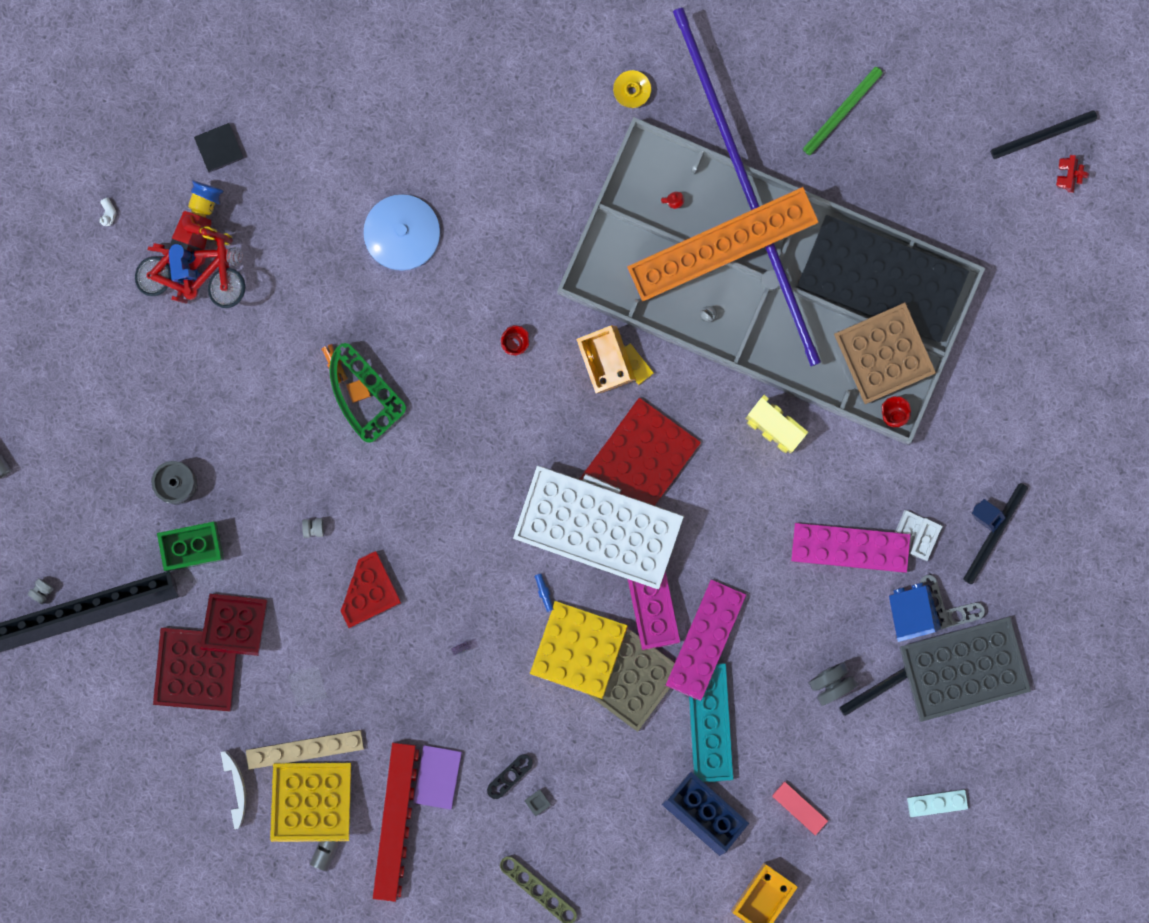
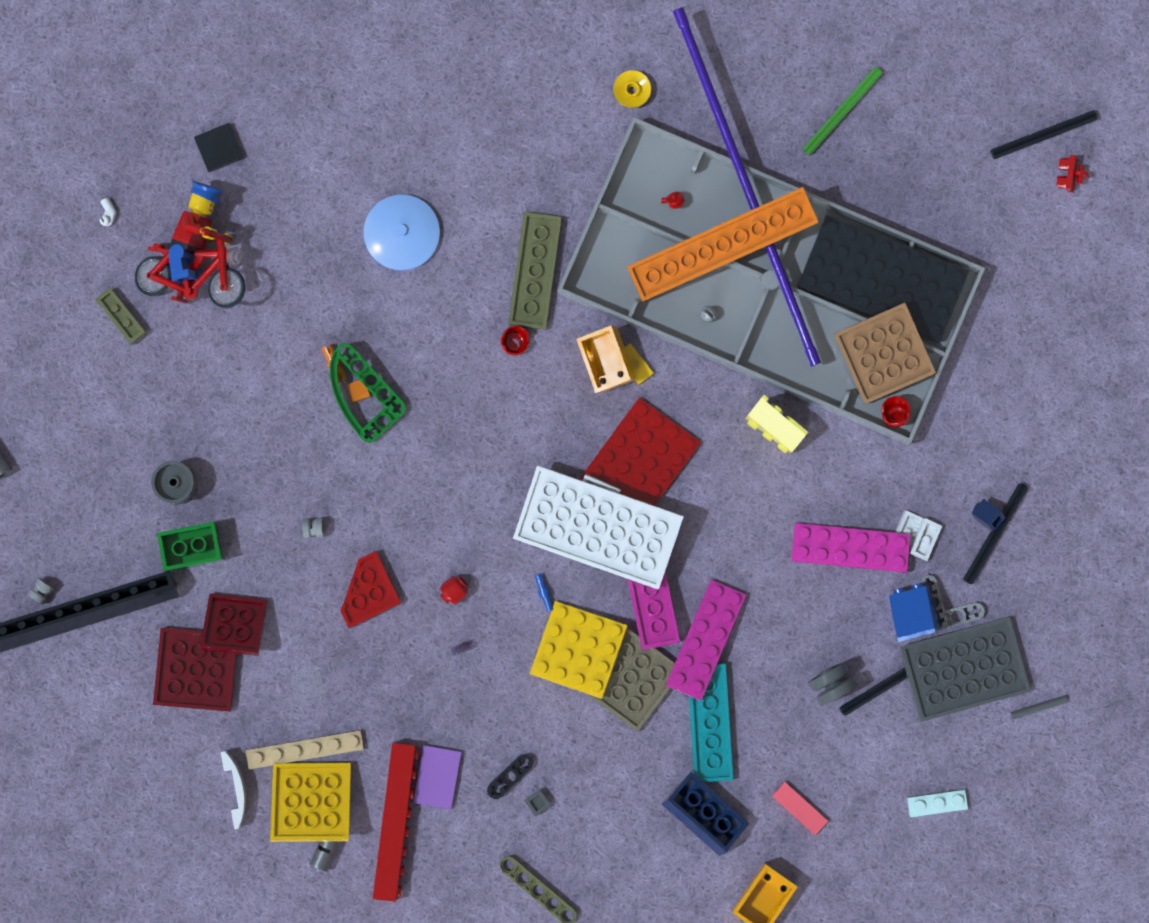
(120, 316): none -> olive plate
(454, 590): none -> red head
(534, 270): none -> olive plate
(1039, 707): none -> dark grey bar

